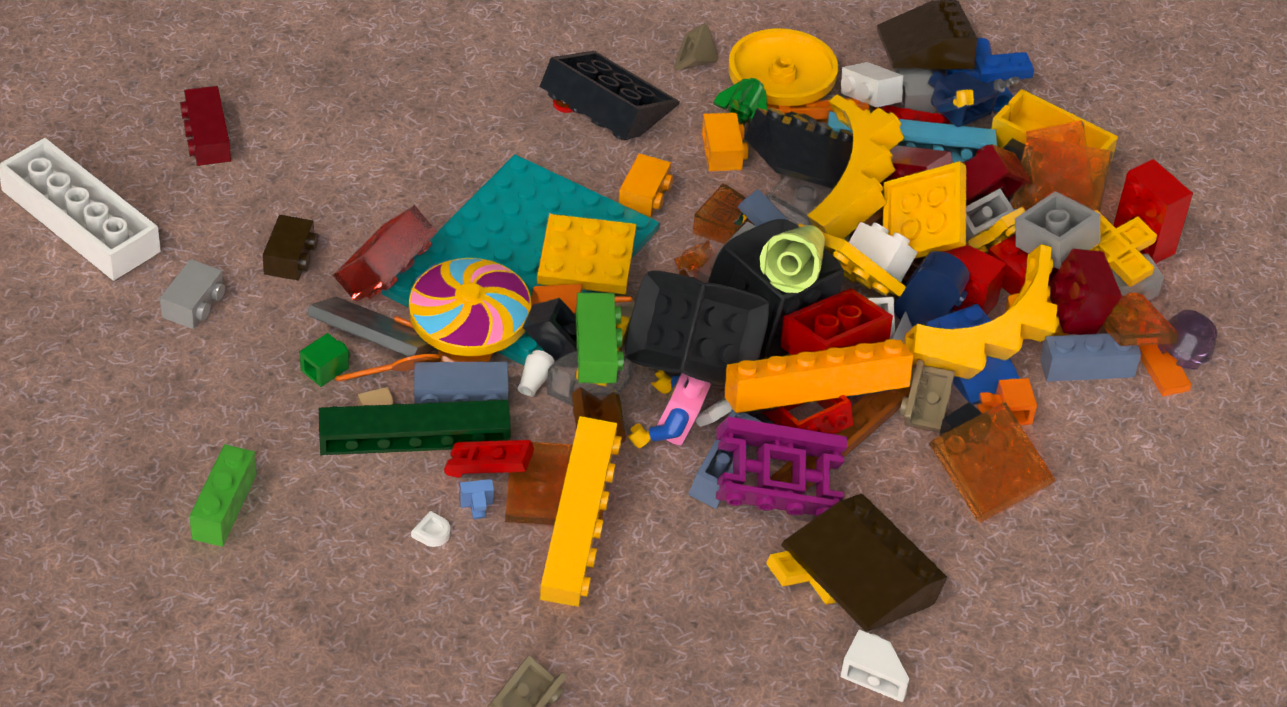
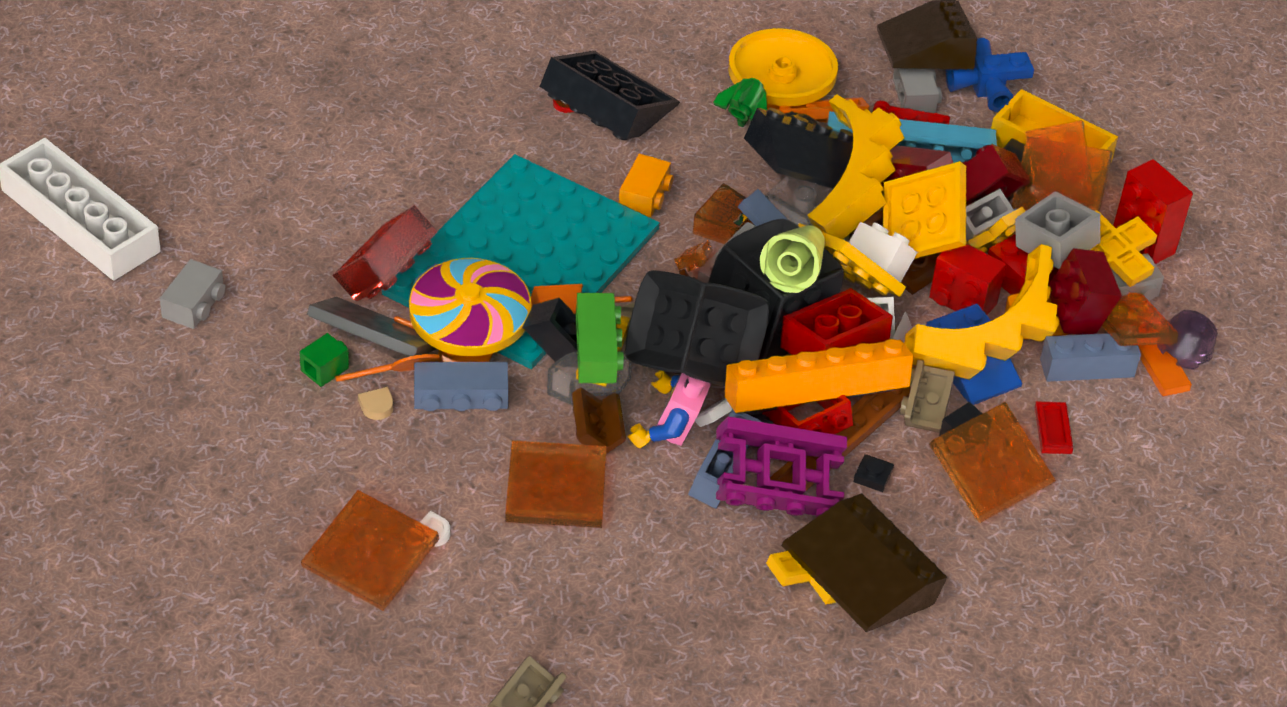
(205, 126): dark red brick -> none
(223, 495): bright green brick -> none
(289, 247): dark brown brick -> none
(370, 550): none -> clear orange plate
(411, 426): dark green brick -> none
(477, 496): medium blue tile -> none
(489, 457): red plate -> none
(535, 372): white cone -> none
(579, 512): yellow brick -> none
(587, 253): yellow plate -> none
(696, 49): dark tan slope -> none
(723, 141): light orange brick -> none
(872, 84): white brick -> none
(873, 473): none -> black plate
(875, 666): white slope -> none
(933, 289): dark blue brick -> none
(964, 97): dark blue torso -> none
(1017, 395): orange brick -> none
(1053, 427): none -> red tile

